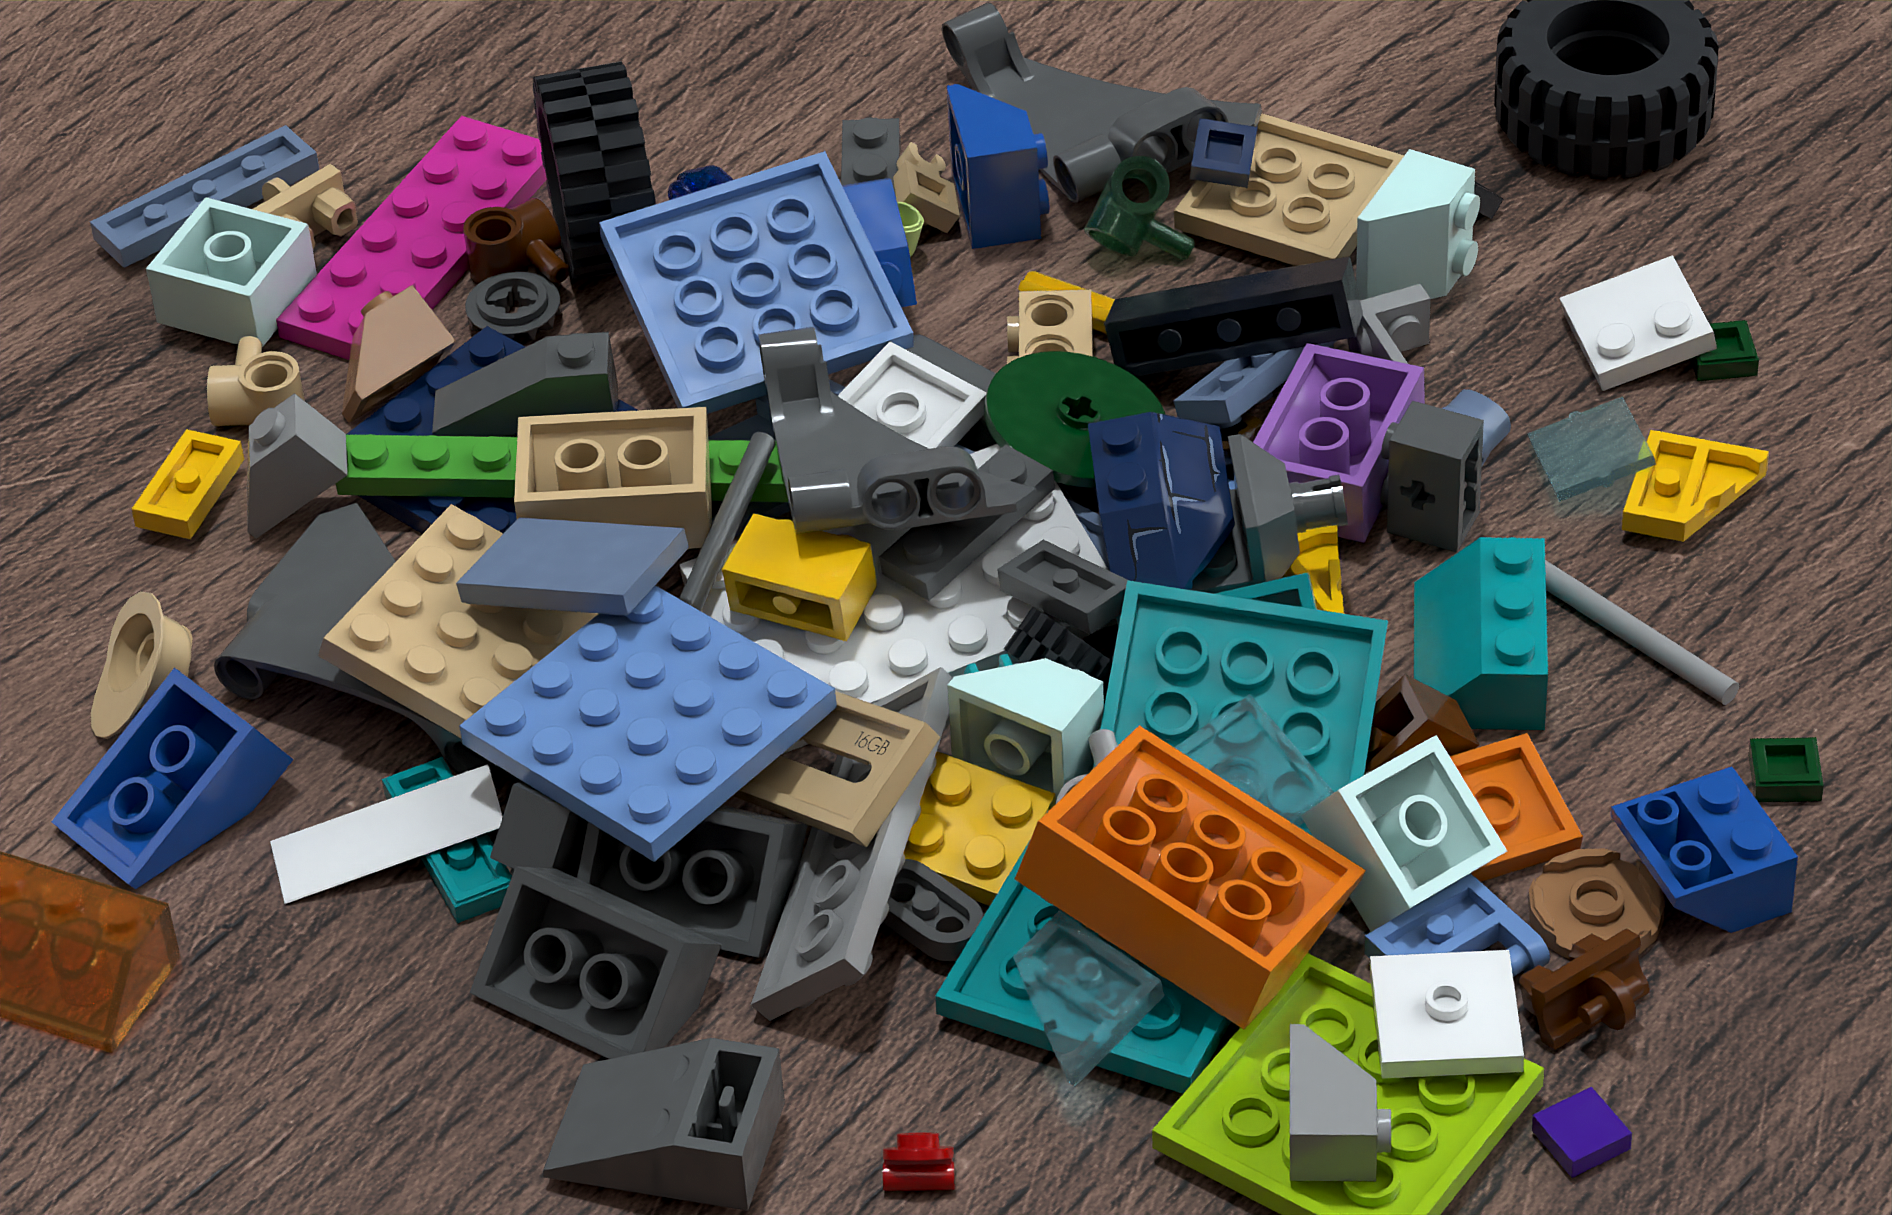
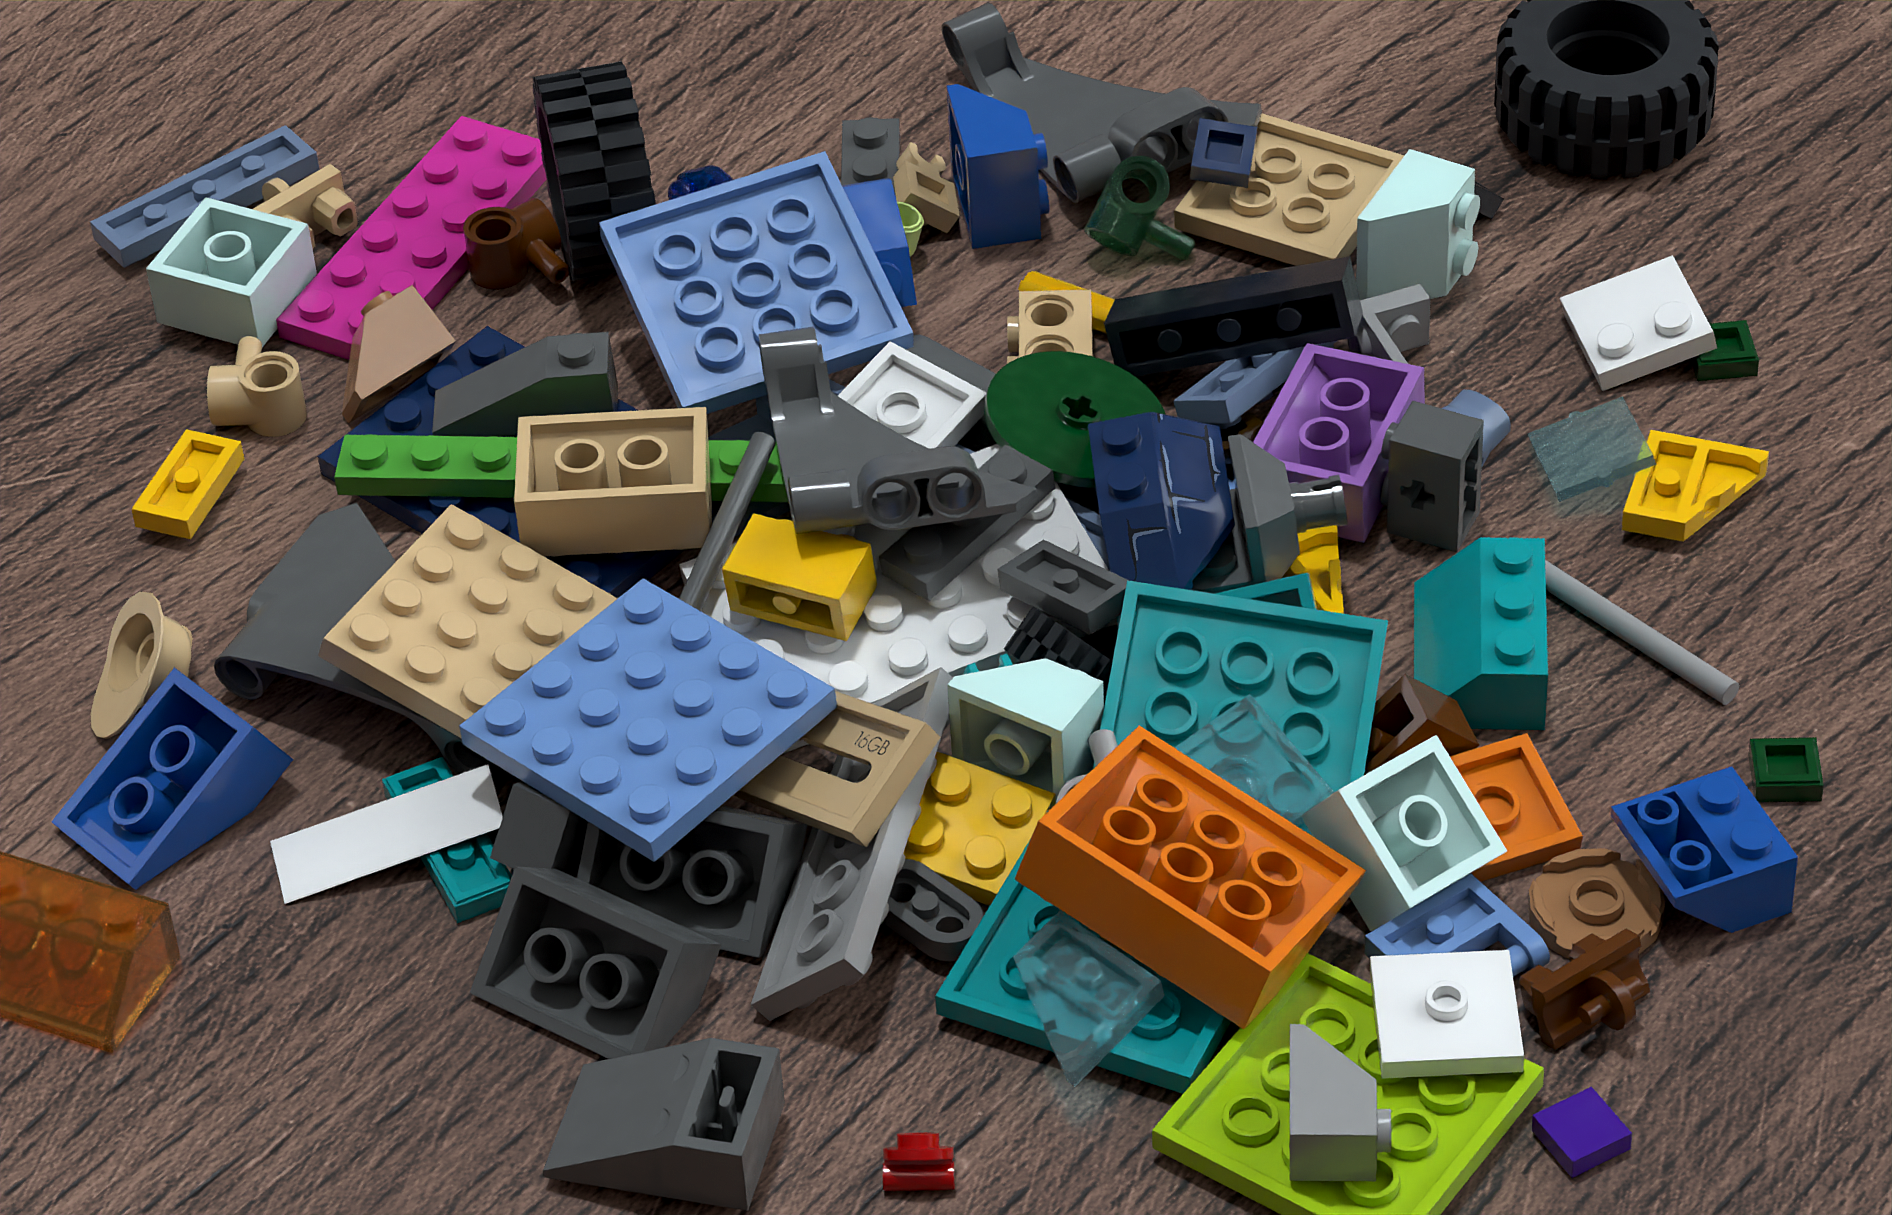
(290, 462): light grey slope -> none
(492, 298): dark grey gear -> none
(572, 566): sand blue tile -> none

